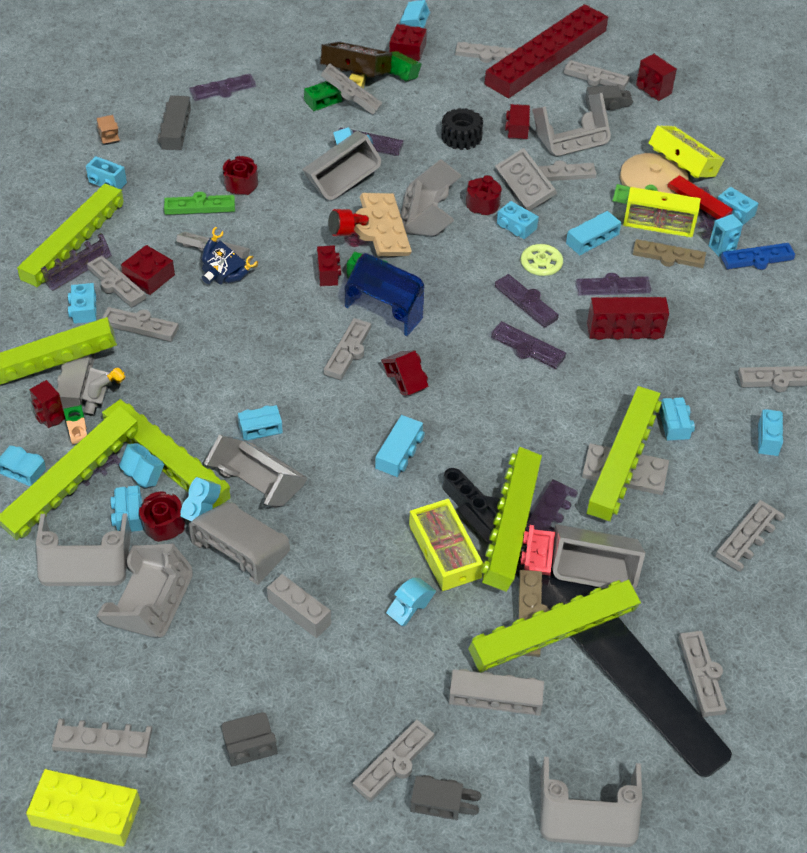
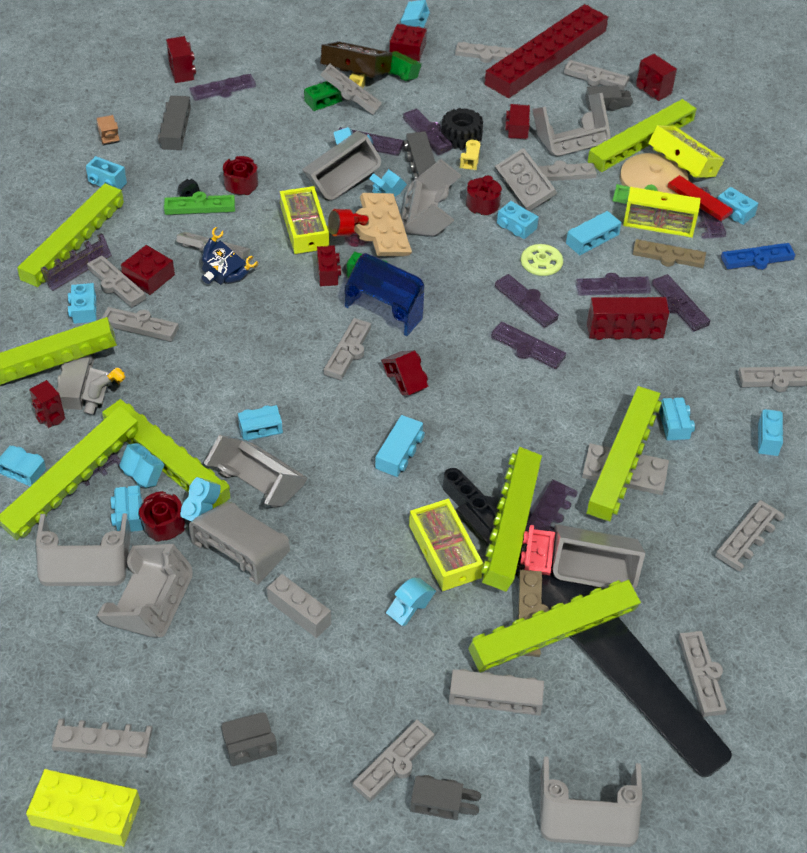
(75, 424): light nougat leg -> none
(180, 59): none -> dark red brick
(188, 188): none -> black piece
(304, 219): none -> brick
(389, 183): none -> medium azure brick
(418, 152): none -> dark grey brick
(420, 123): none -> clear purple hinge
(470, 158): none -> light yellow leg
(638, 136): none -> lime brick
(680, 303): none -> clear purple hinge
(725, 234): medium azure brick -> none

